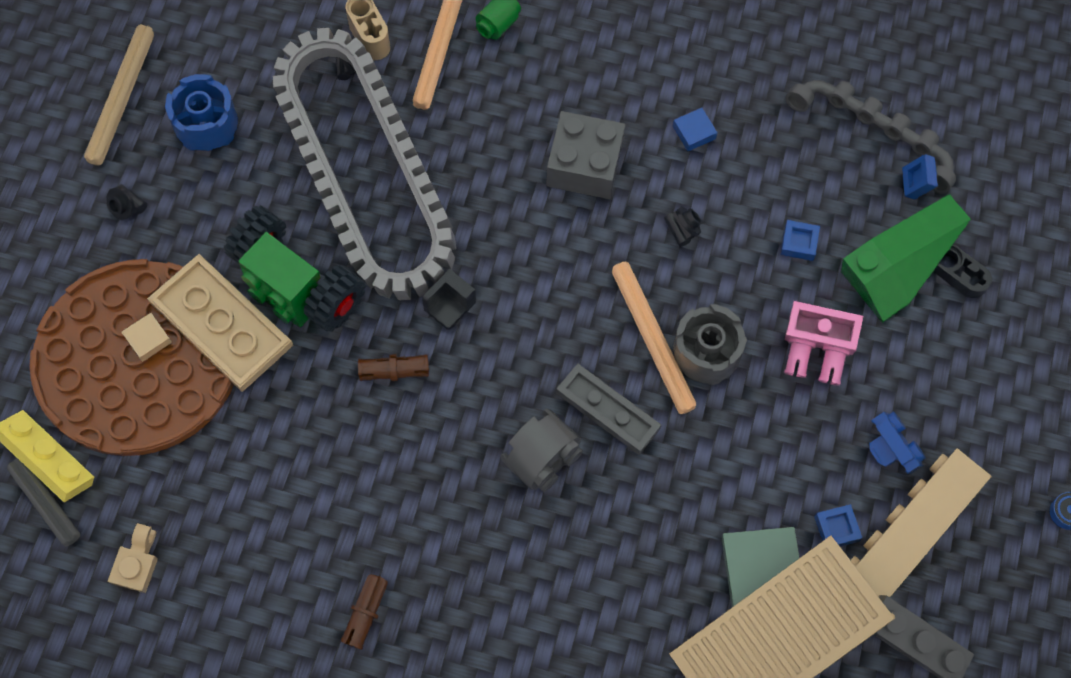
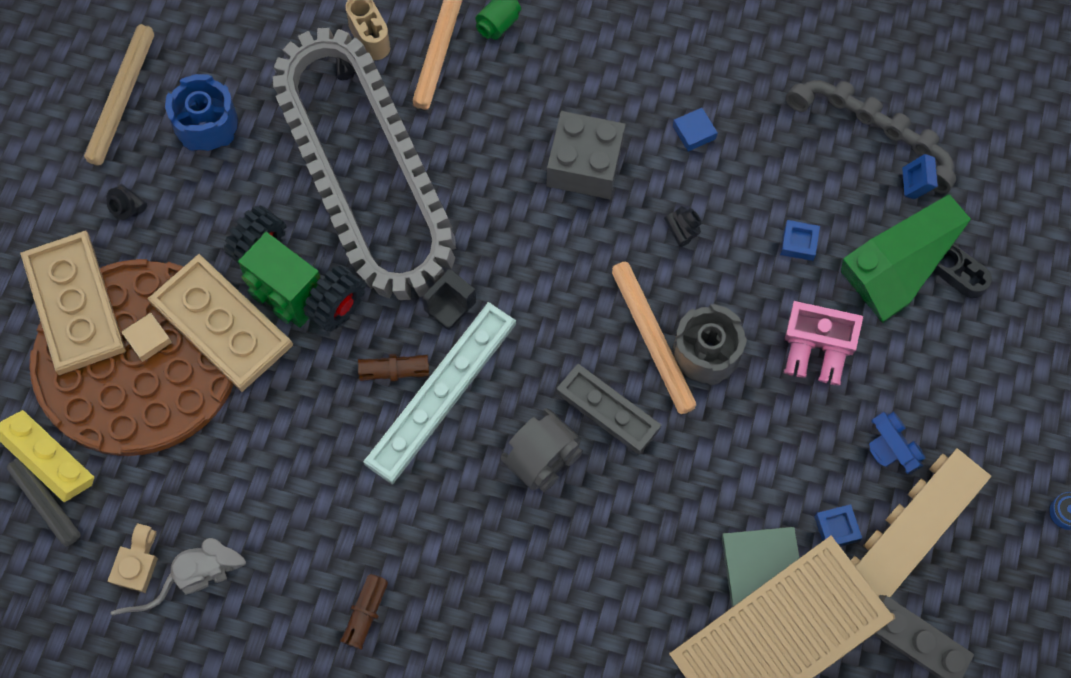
(72, 302): none -> tan tile
(194, 570): none -> light grey animal
(439, 393): none -> light aqua tile

